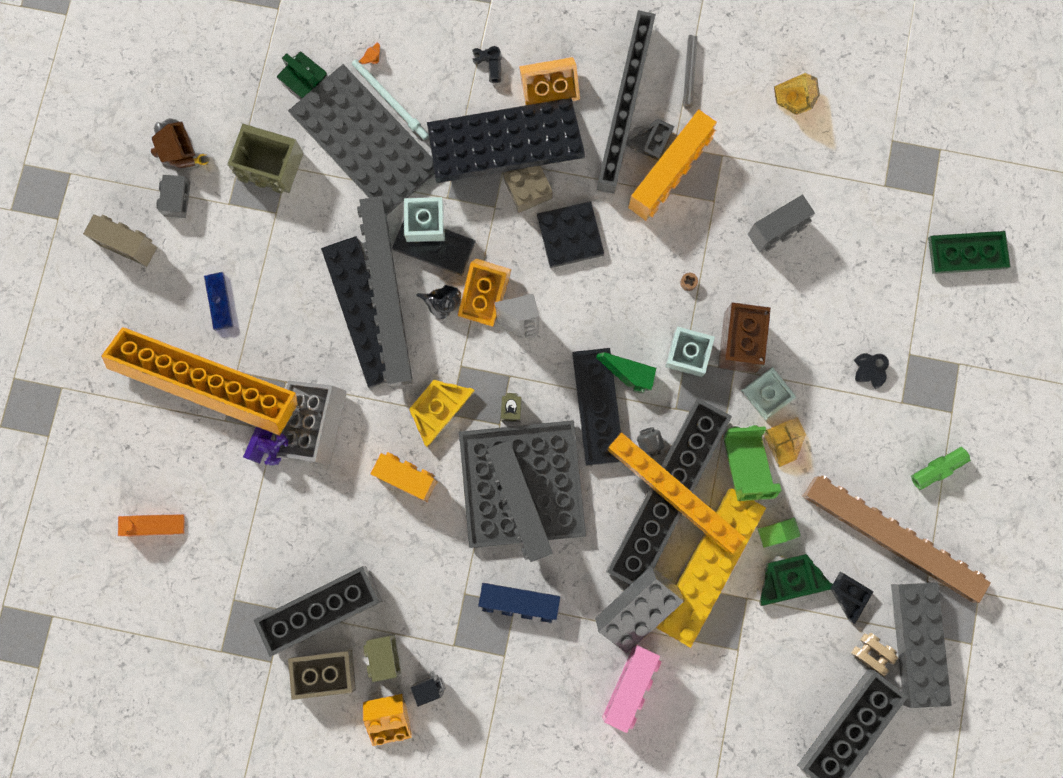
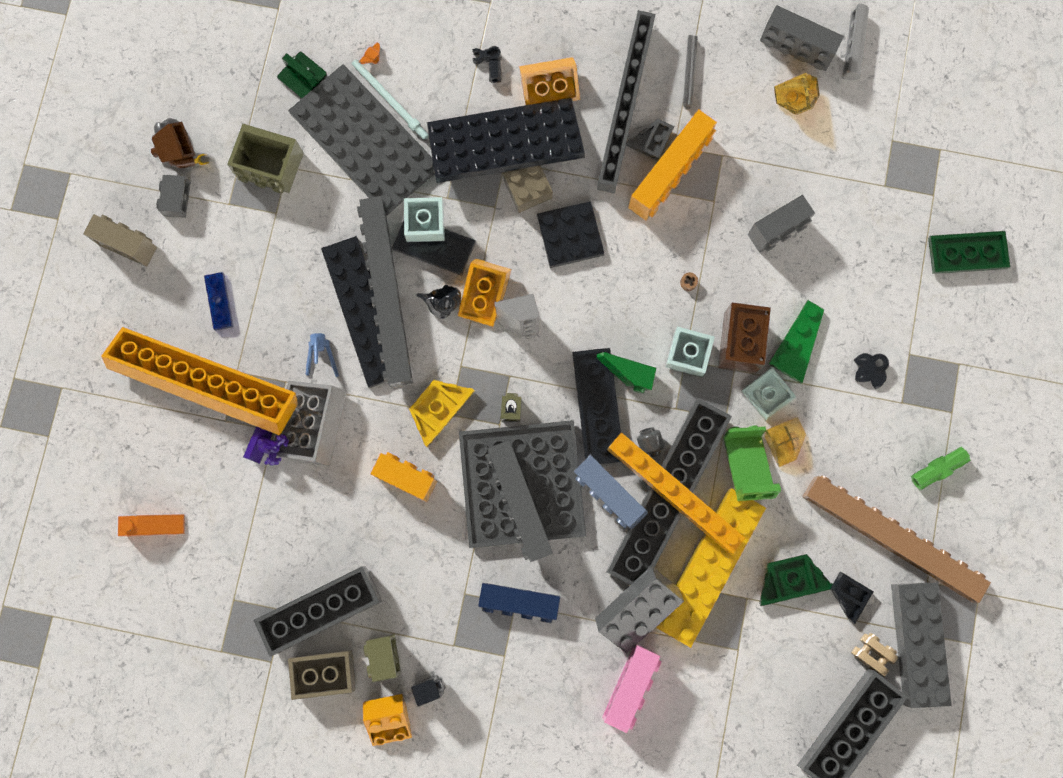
(317, 344): none -> medium blue plant
(610, 492): none -> sand blue brick
(779, 532): bright green slope -> none
(796, 348): none -> green wing
(801, 38): none -> dark grey brick
(855, 42): none -> light grey brick

